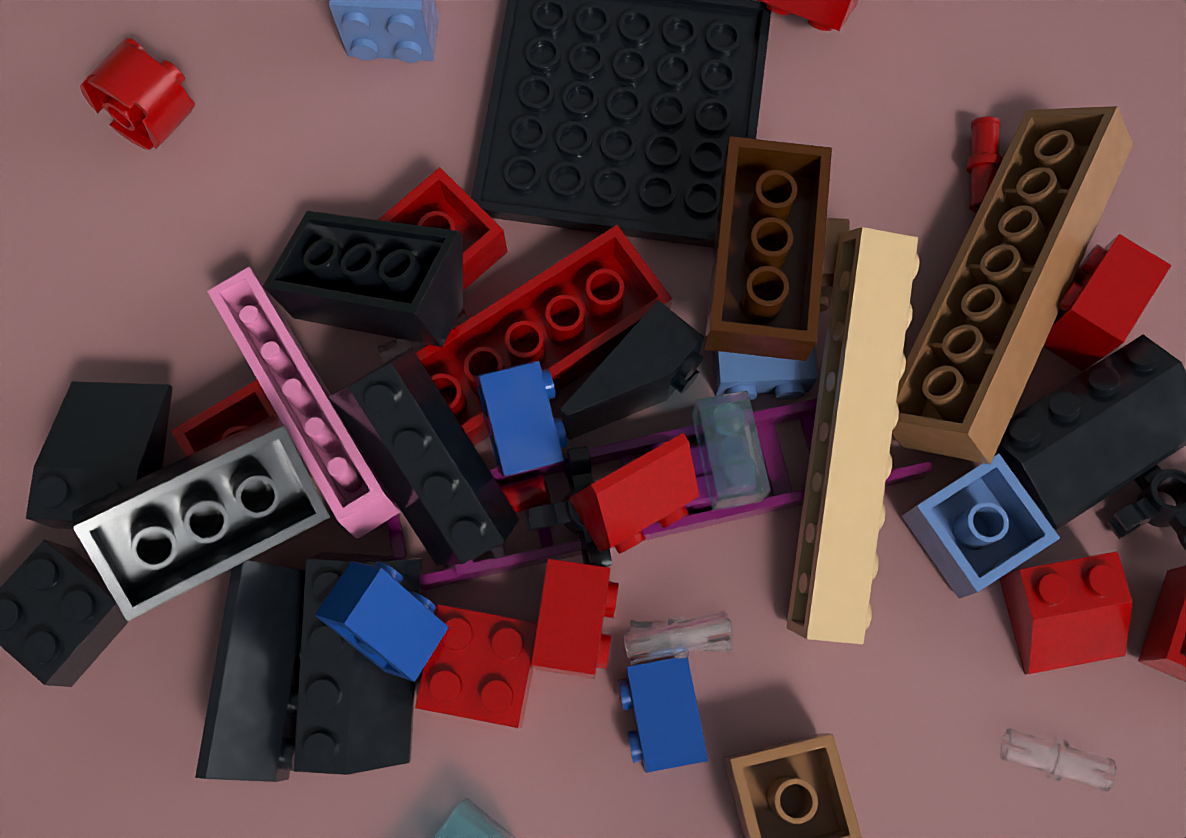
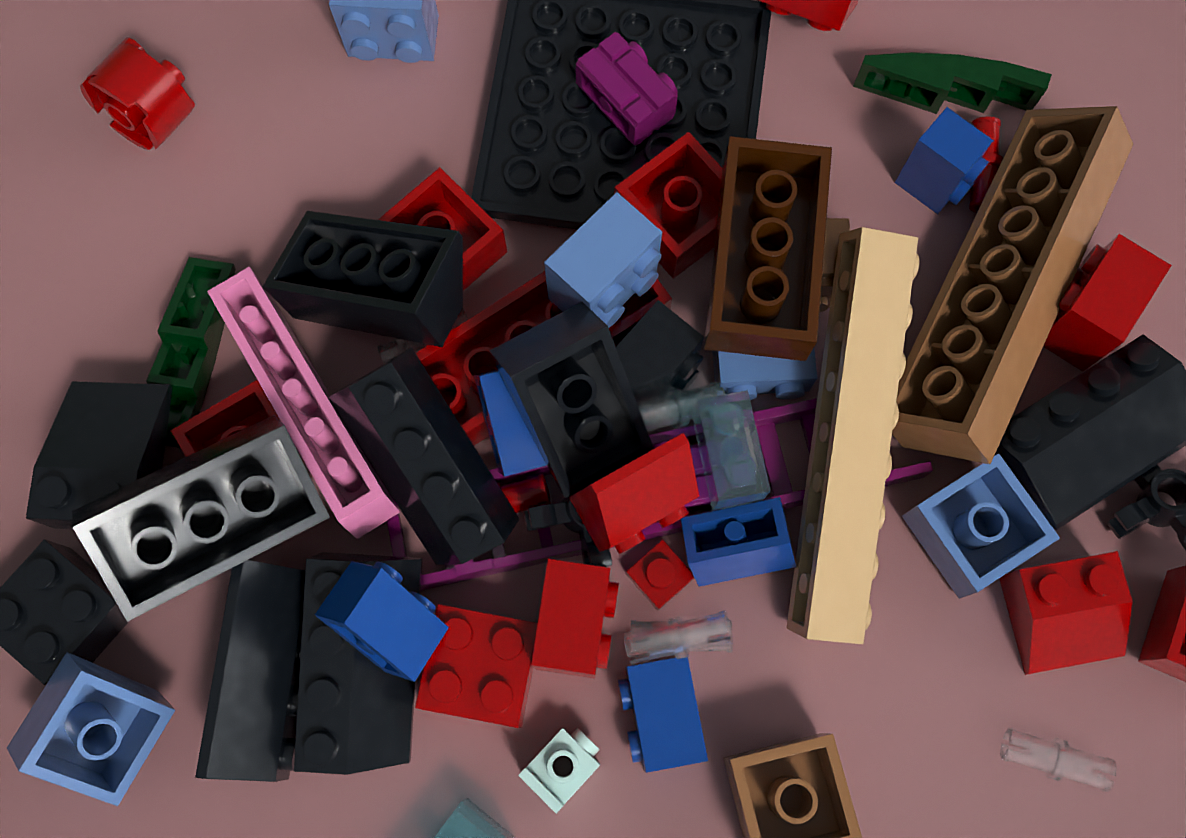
(90, 730): none -> medium blue brick
(190, 340): none -> dark green slope
(546, 783): none -> light aqua brick
(574, 397): none -> black slope
(605, 261): none -> medium blue brick
(626, 87): none -> magenta brick
(660, 575): none -> red plate
(675, 406): none -> clear pin
(680, 198): none -> red brick
(738, 542): none -> blue brick
(945, 162): none -> blue brick
(968, 81): none -> dark green slope

